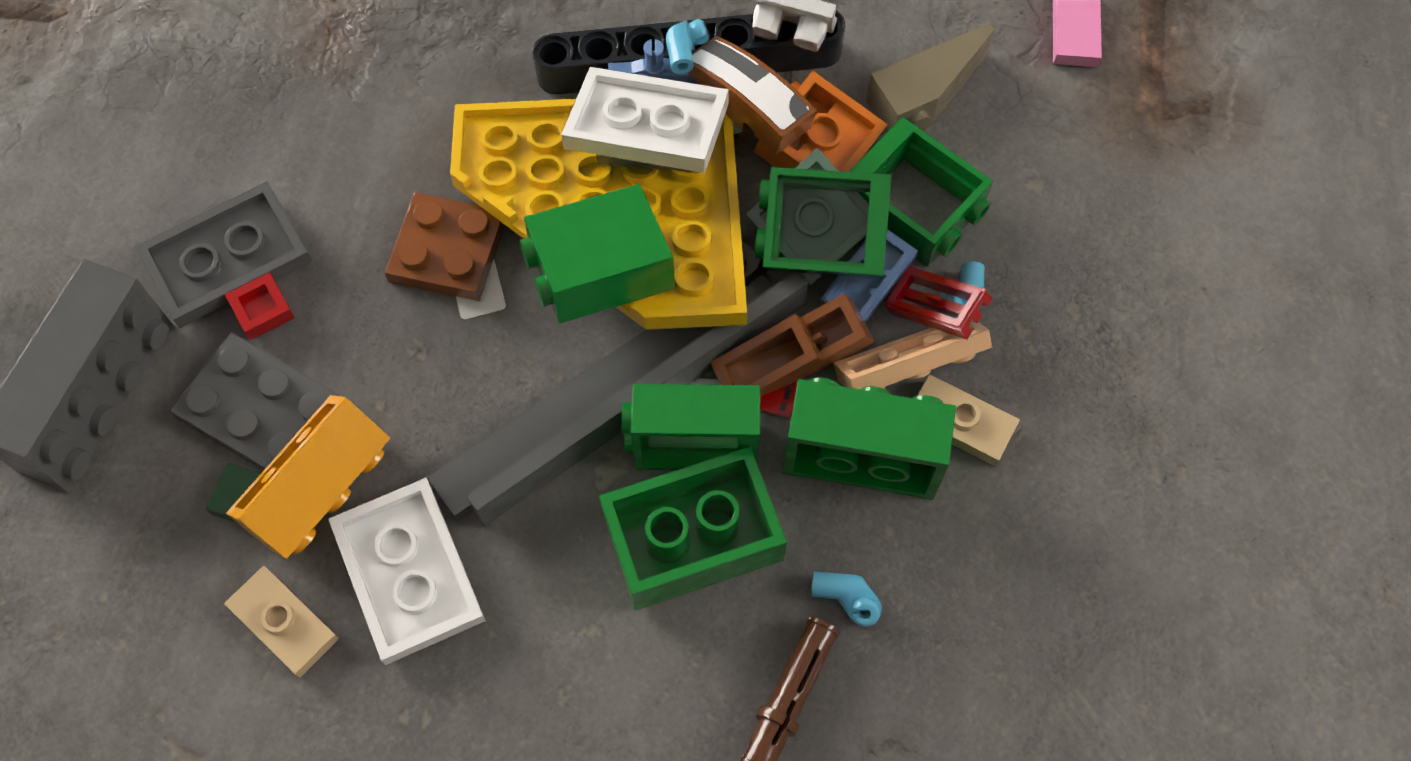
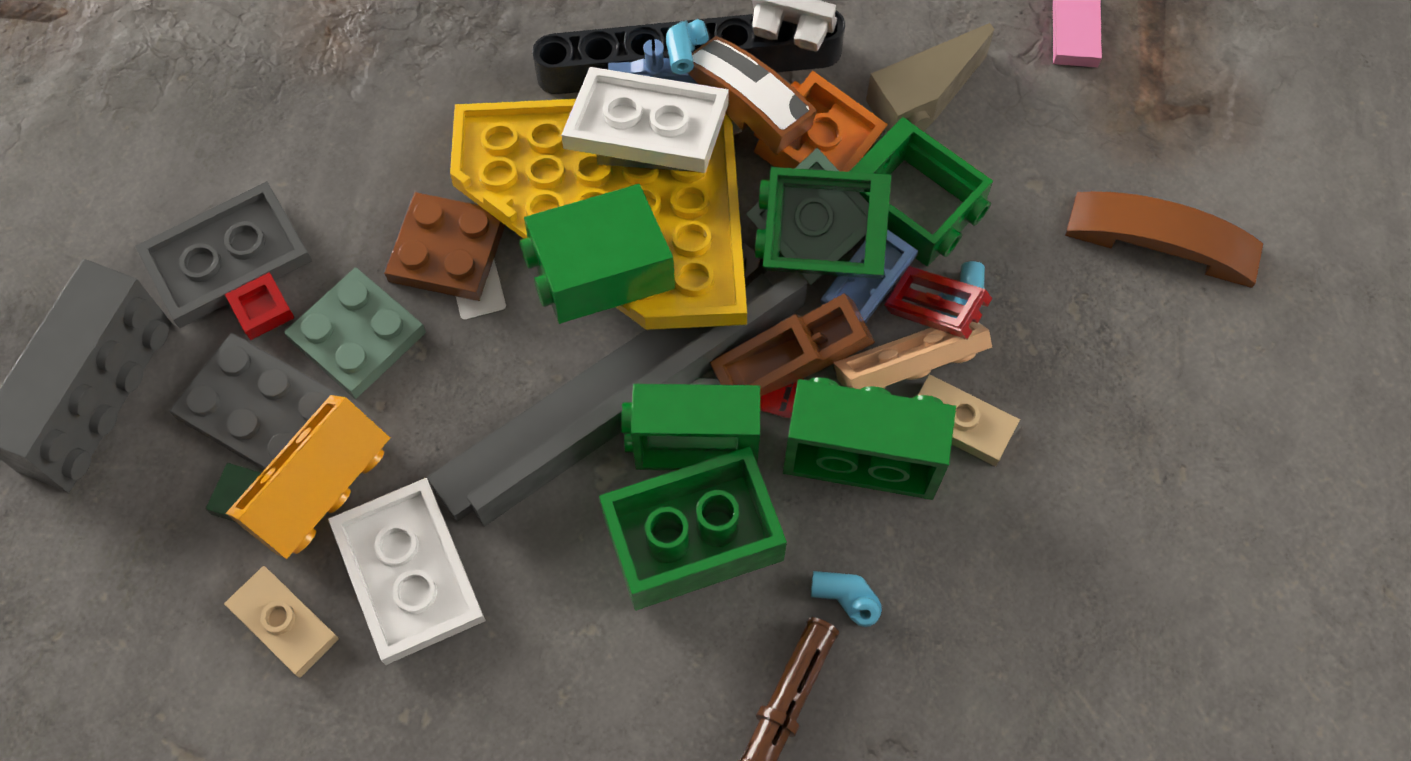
(355, 332): none -> sand green plate
(1167, 228): none -> dark orange slope

